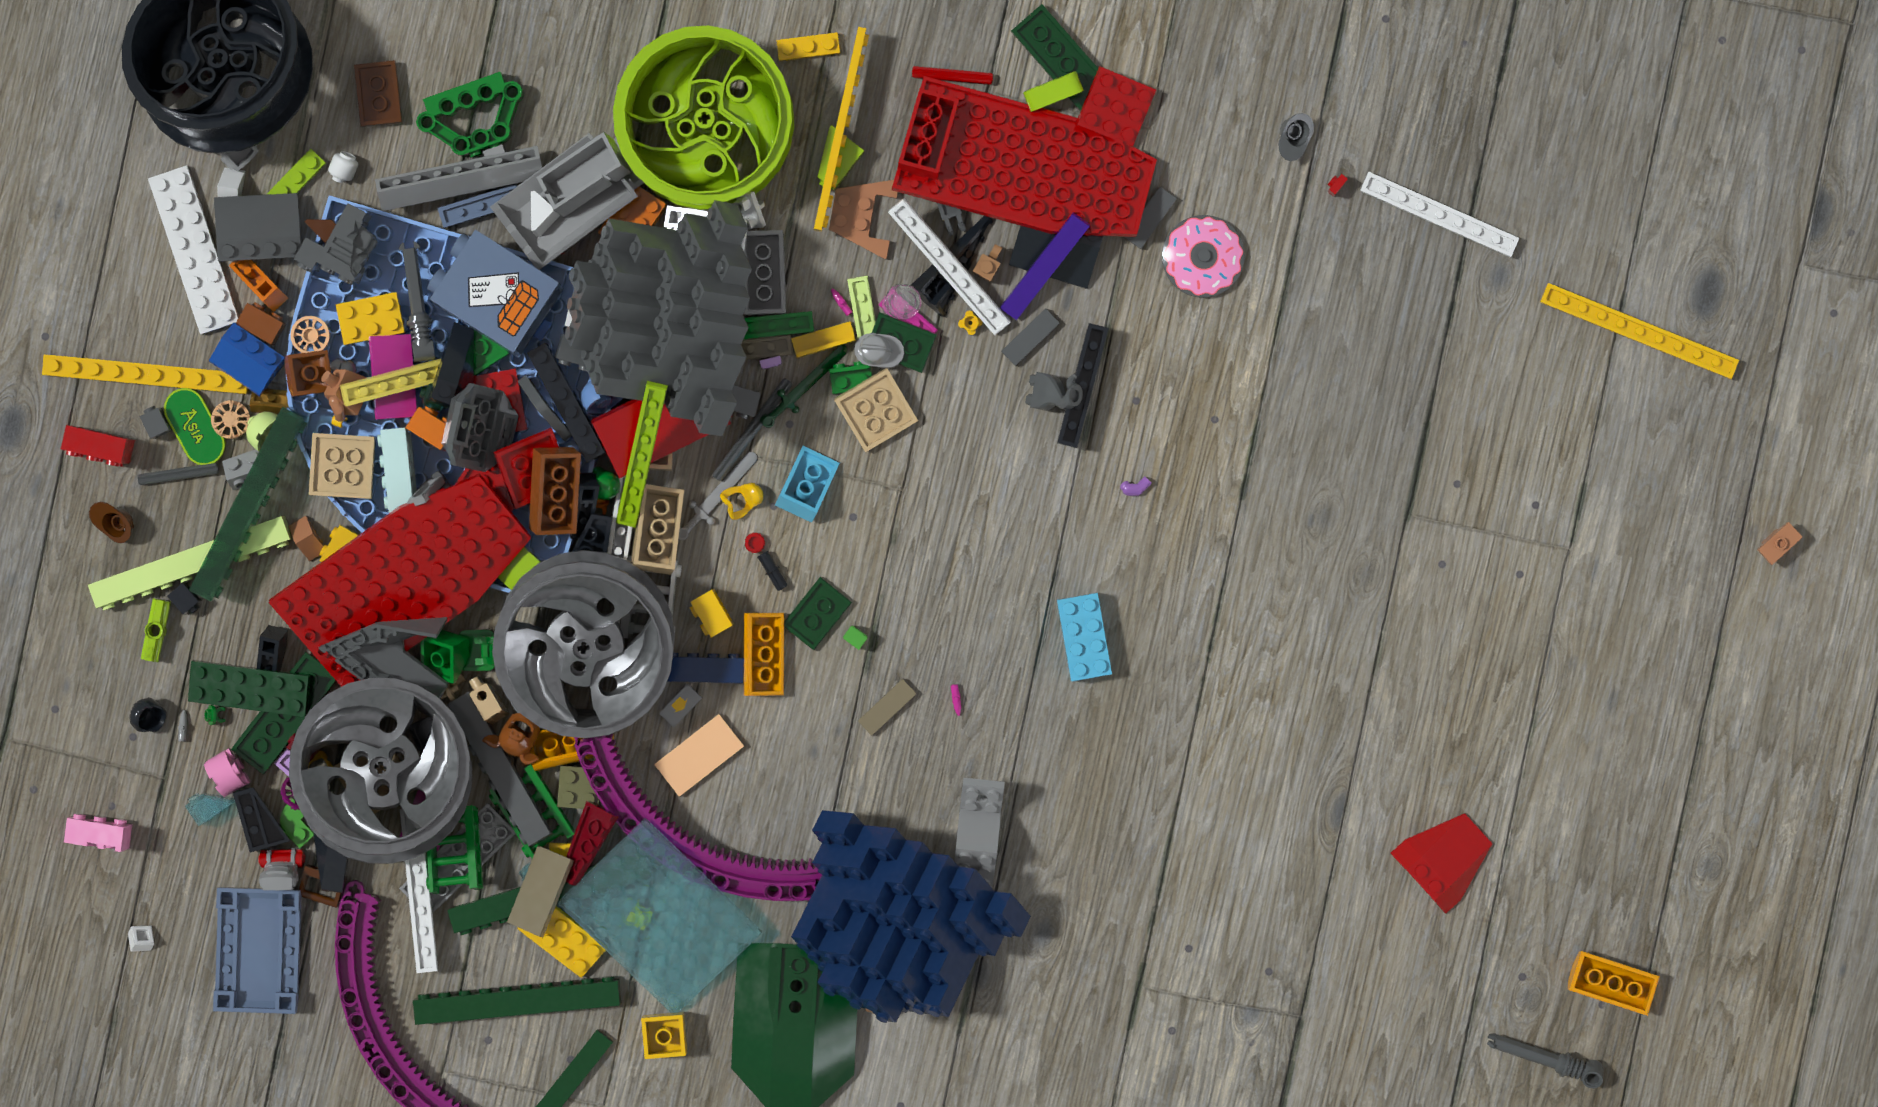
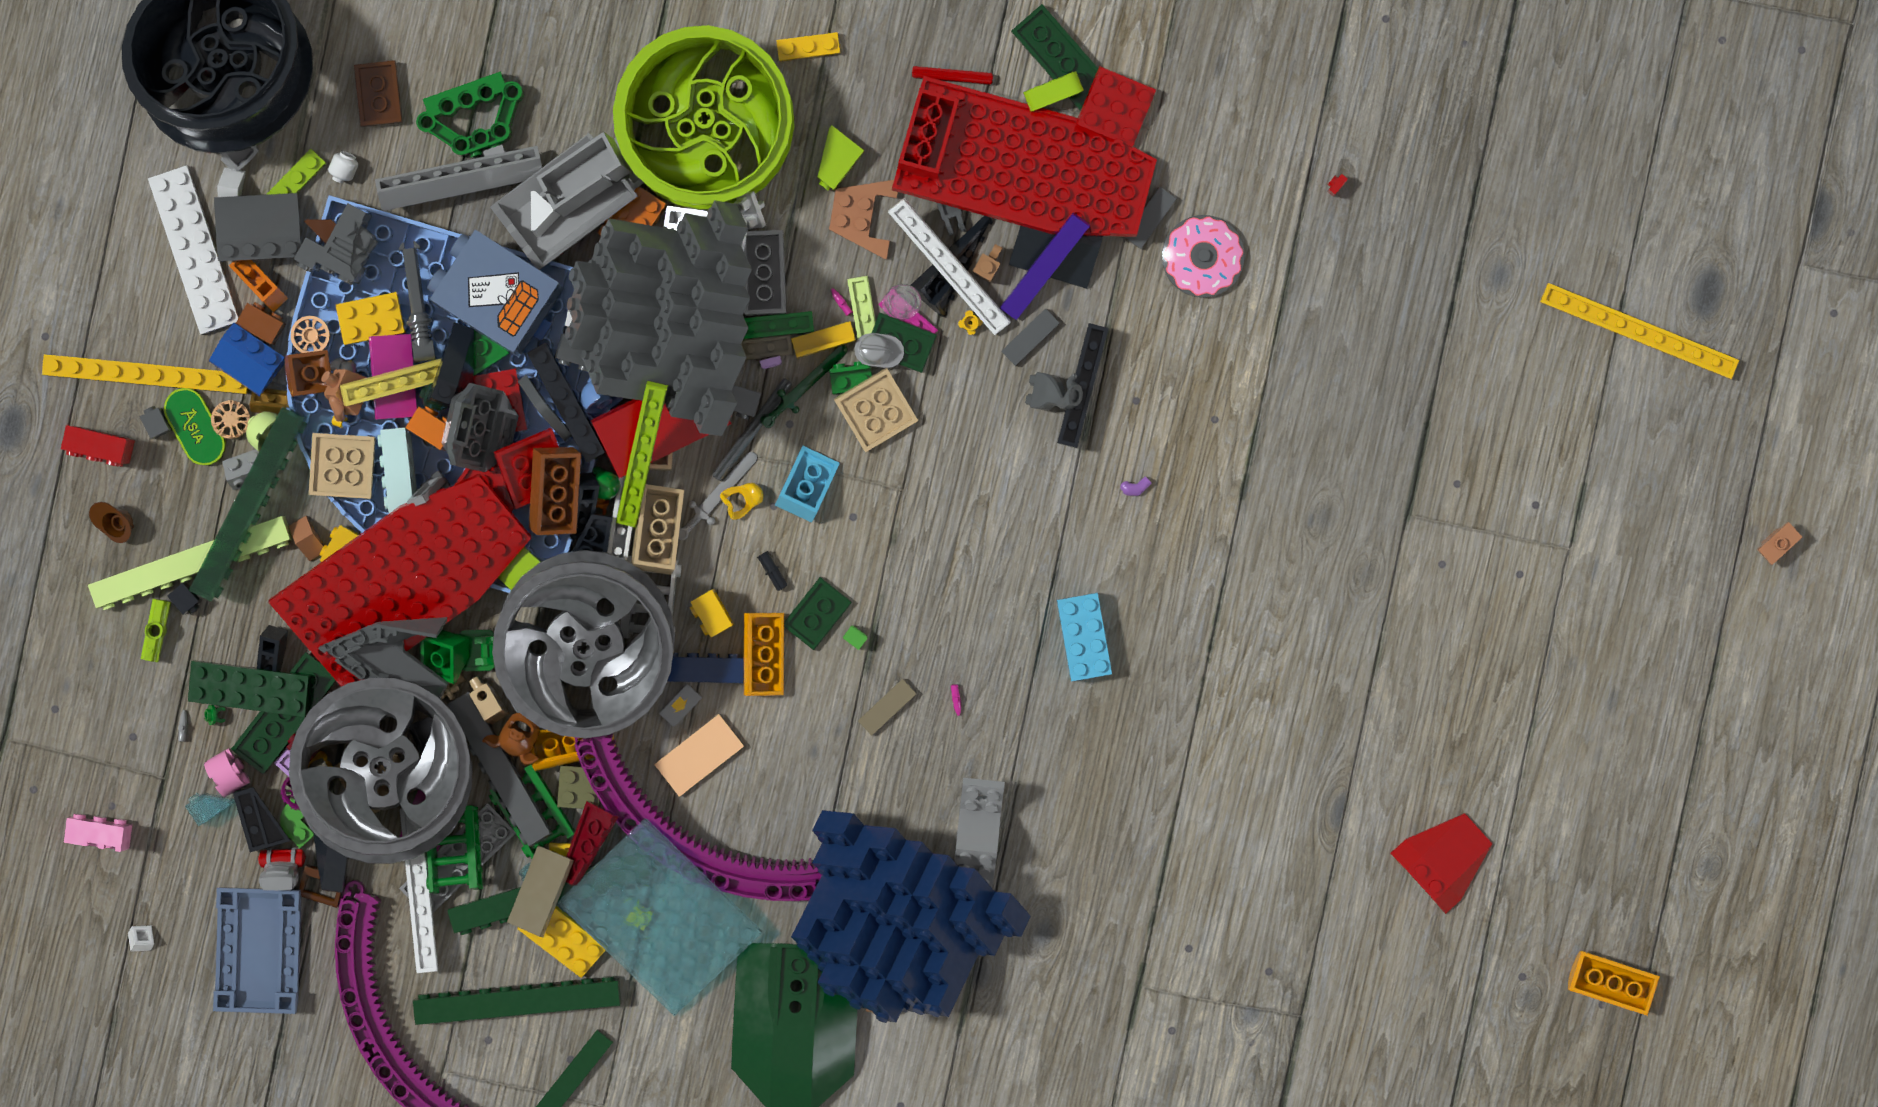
(147, 715): black hair -> none
(177, 474): dark grey axle -> none
(472, 207): sand blue plate -> none
(664, 1035): yellow brick -> none
(754, 542): red tile -> none
(843, 121): yellow plate -> none
(1295, 136): dark grey piece -> none
(1439, 214): white plate -> none
(1563, 1063): dark grey piece -> none

